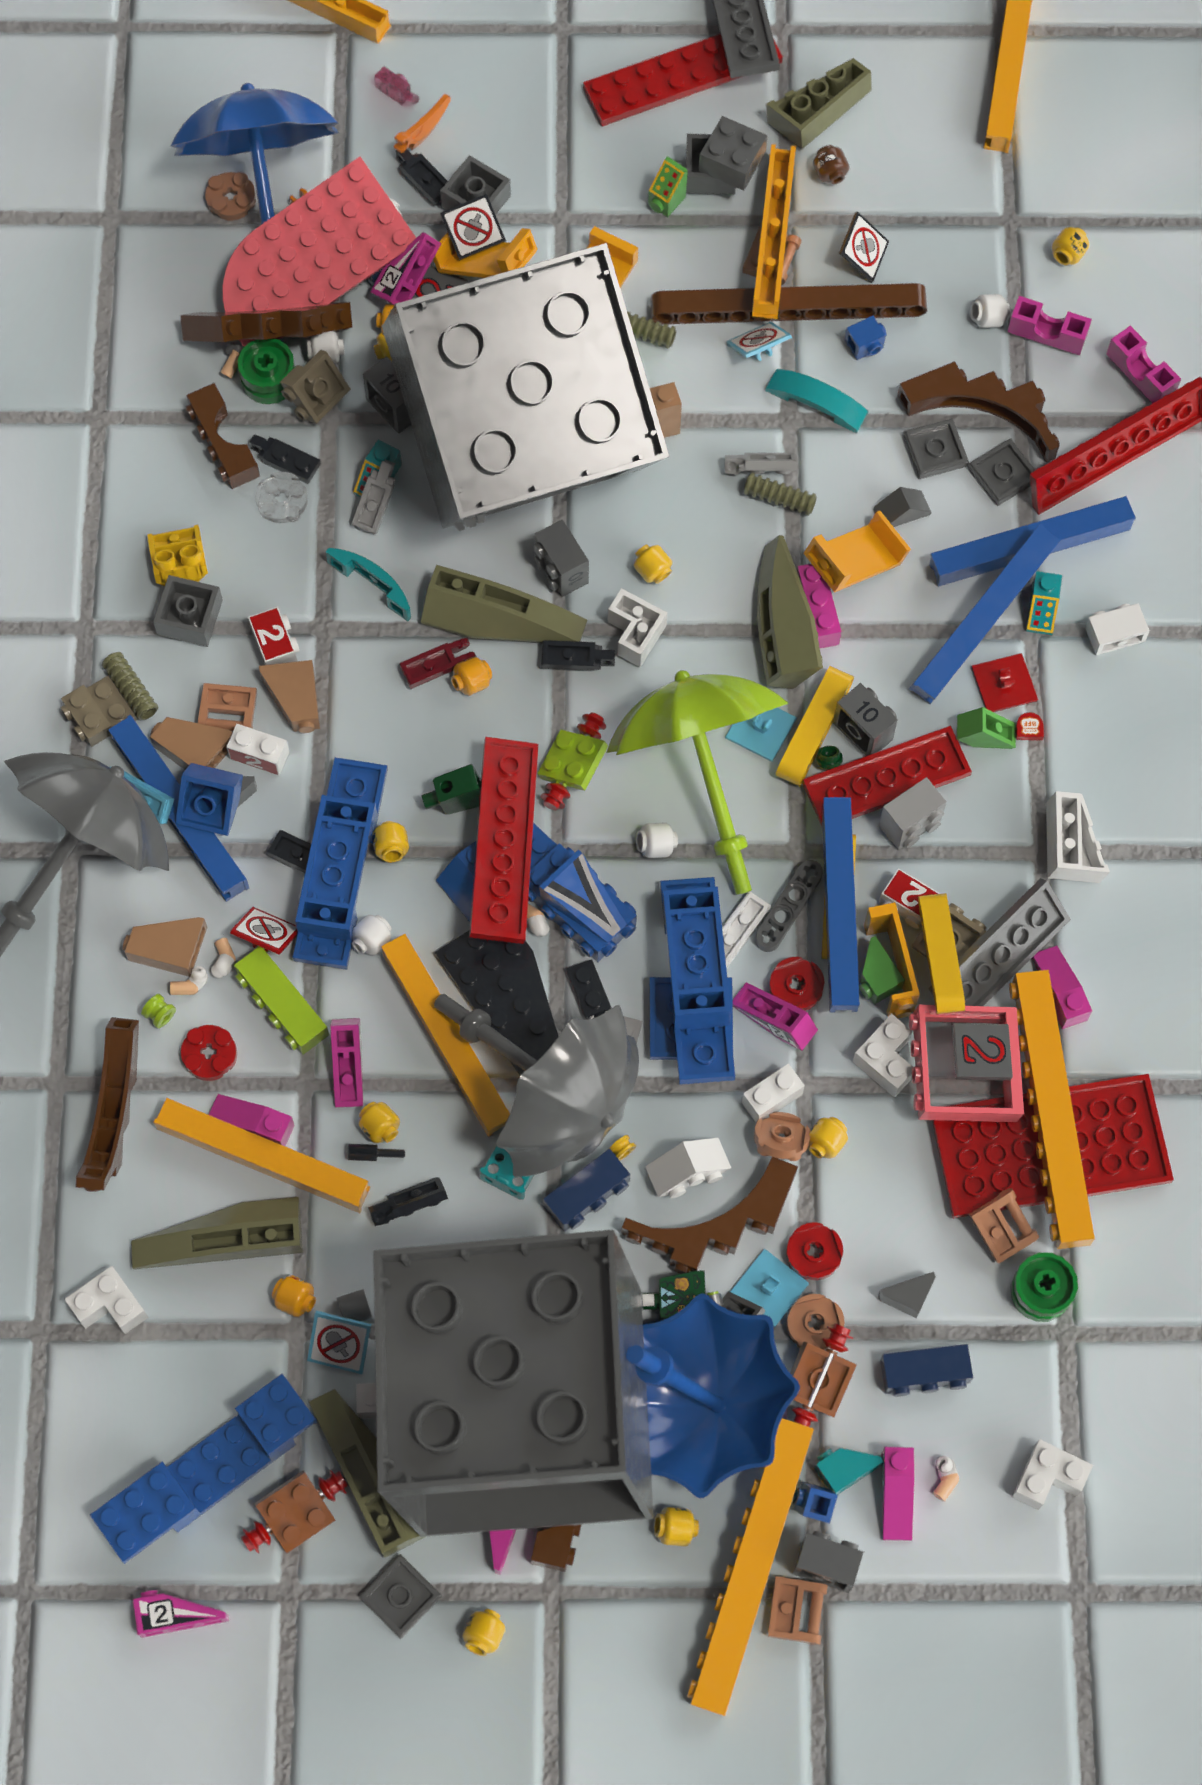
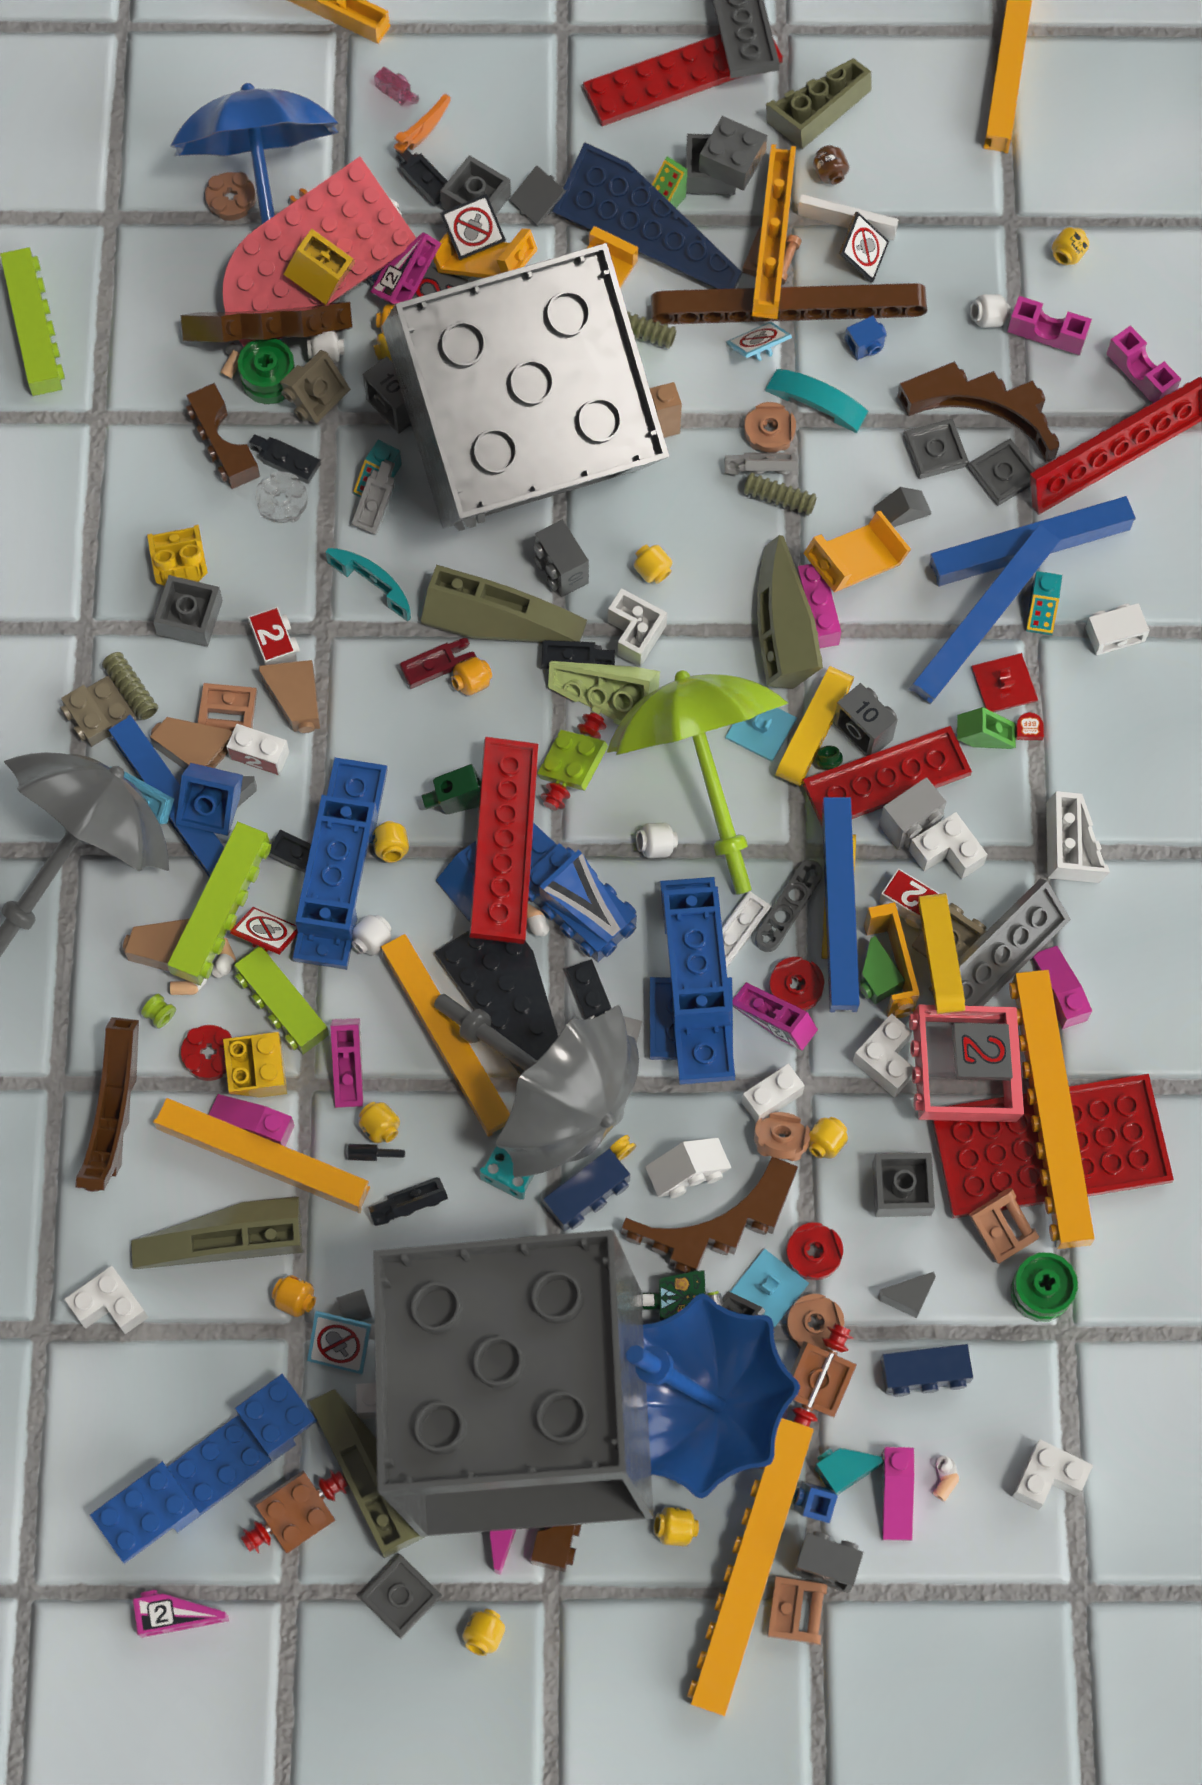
(31, 321): none -> lime brick
(219, 903): none -> lime brick
(255, 1065): none -> yellow slope
(319, 266): none -> yellow slope
(537, 195): none -> dark grey piece
(602, 687): none -> yellowish green wedge
(622, 202): none -> dark blue wing
(770, 441): none -> nougat plate
(842, 215): none -> white tile
(903, 1184): none -> dark grey brick
(950, 841): none -> white brick

